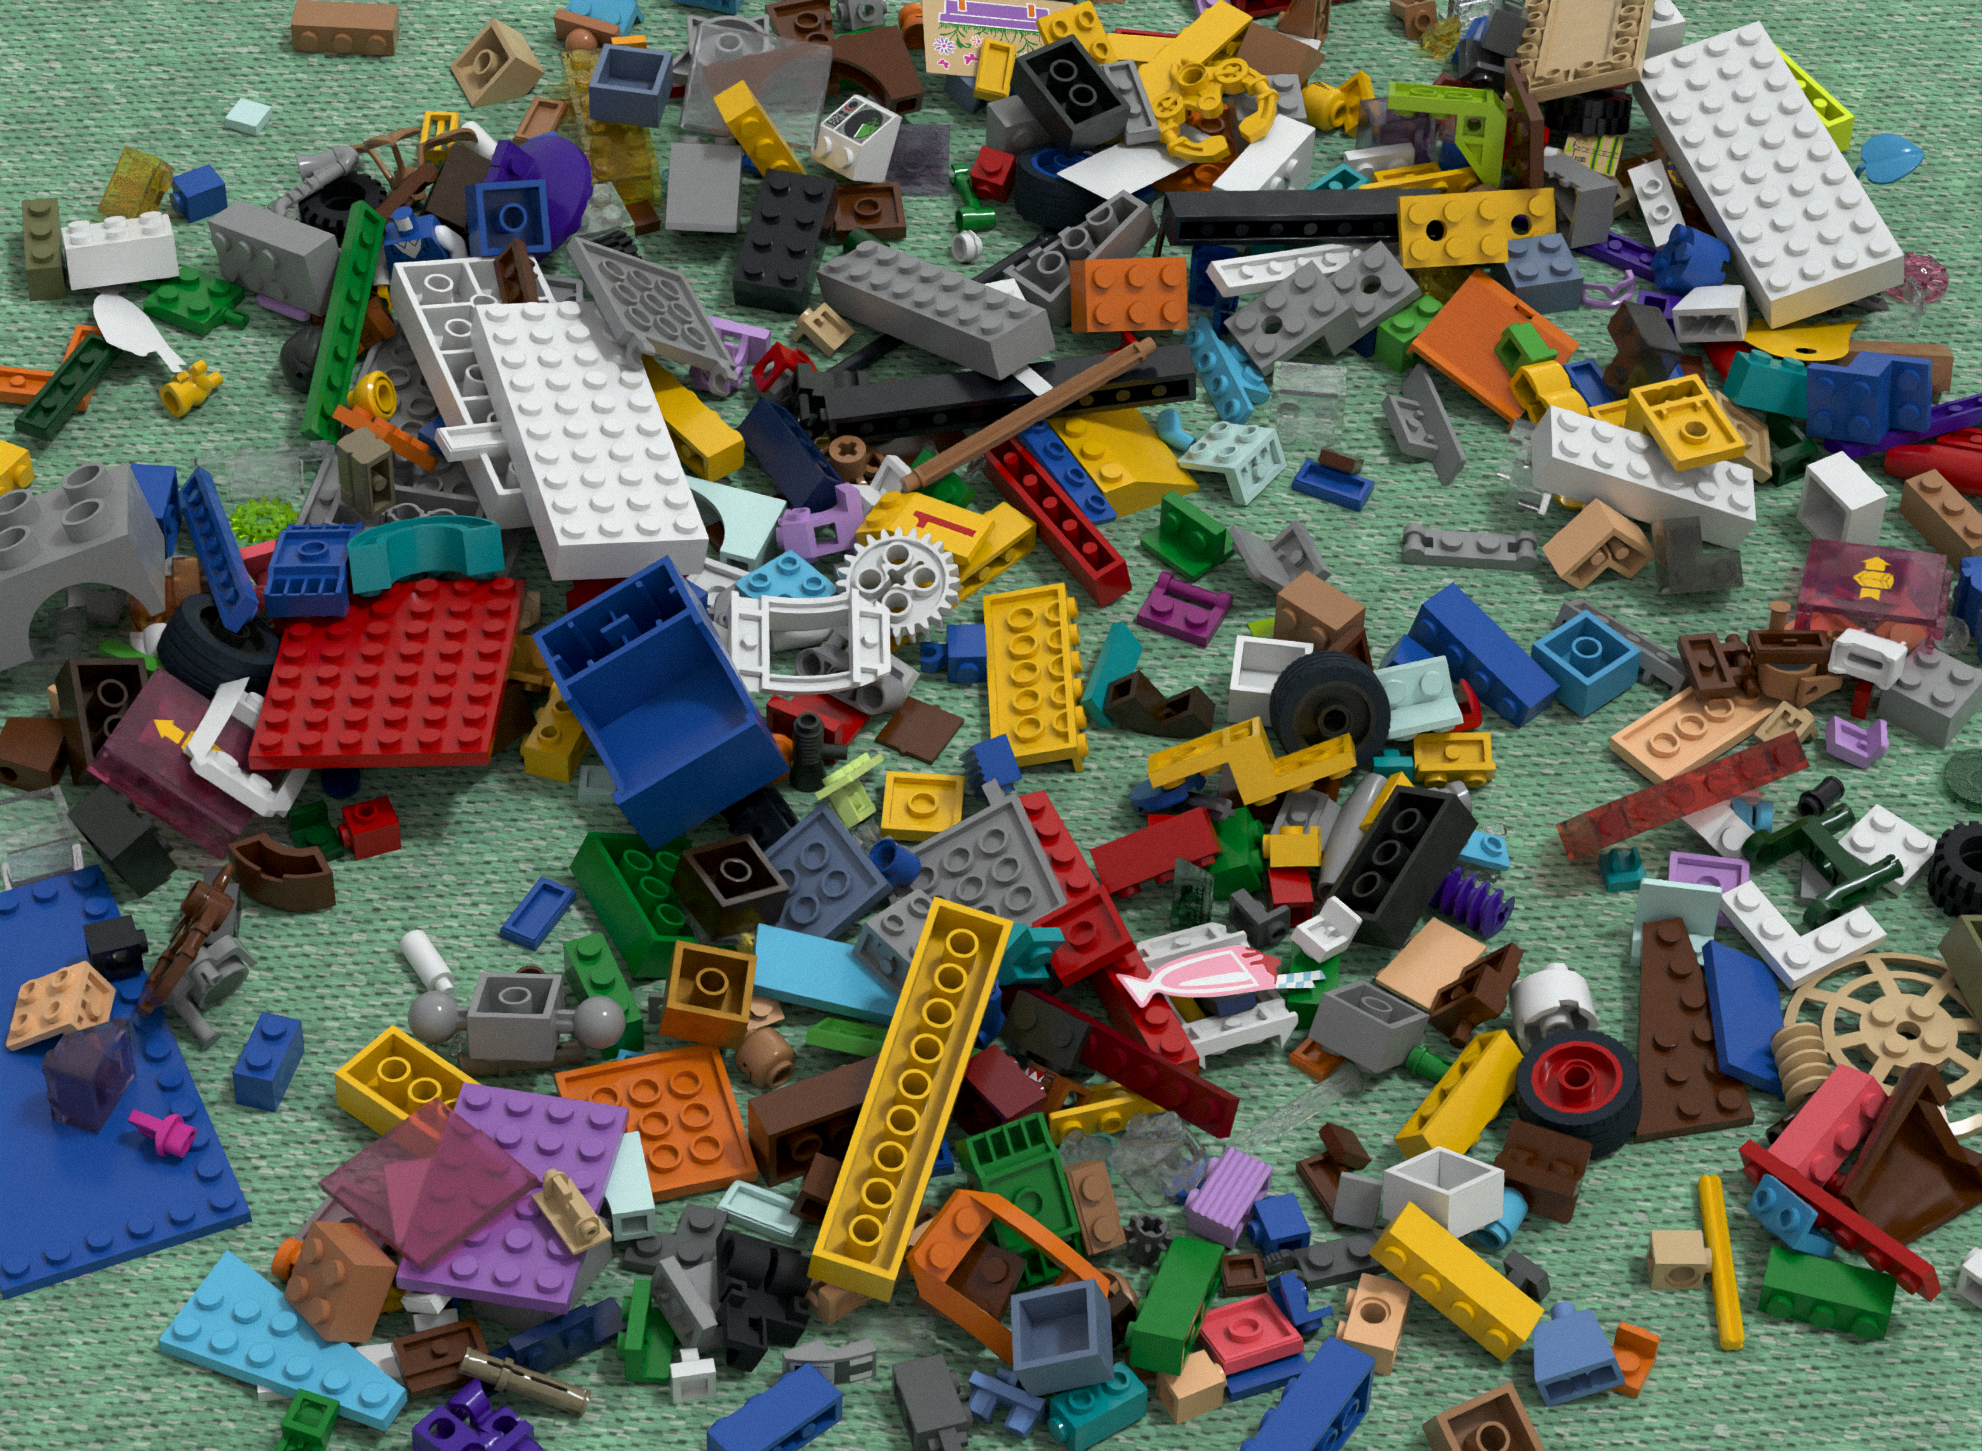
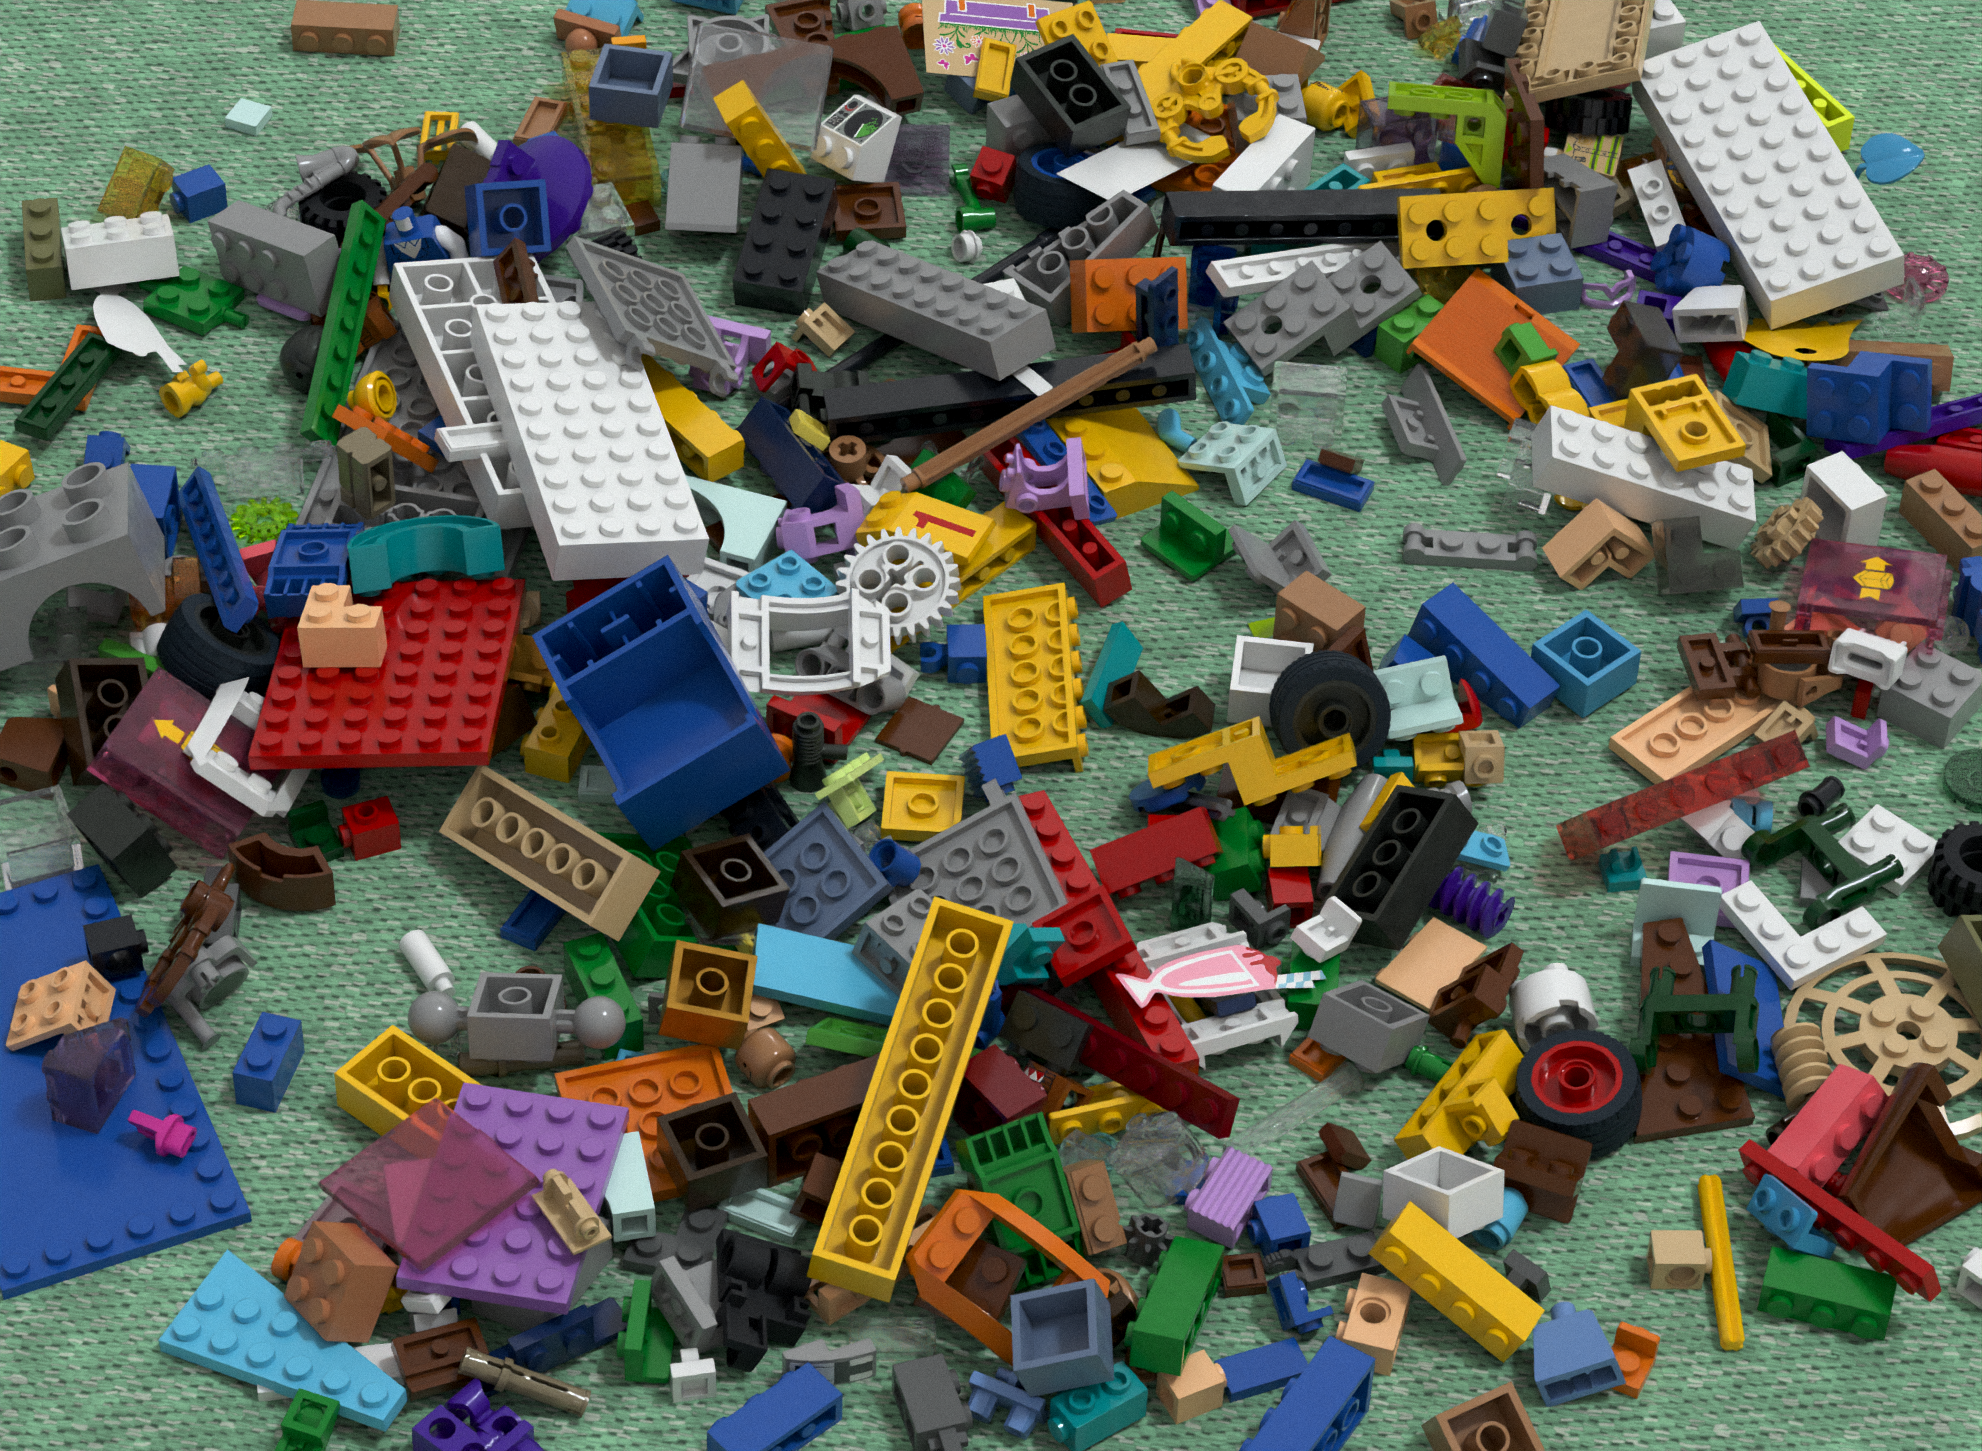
(106, 448): none -> blue bracket
(340, 633): none -> light nougat brick
(496, 66): tan slope -> none
(549, 852): none -> tan brick
(712, 1151): none -> dark brown brick
(809, 429): none -> light yellow tile
(1024, 477): none -> lavender tile
(1158, 308): none -> dark blue bracket
(1181, 618): magenta plate -> none
(1248, 1334): coral tile -> none
(1482, 756): none -> tan bracket
(1483, 1110): none -> yellow brick
(1654, 658): light grey hinge -> none
(1671, 1014): none -> dark green connector
(1751, 612): none -> blue tile
(1786, 532): none -> tan gear

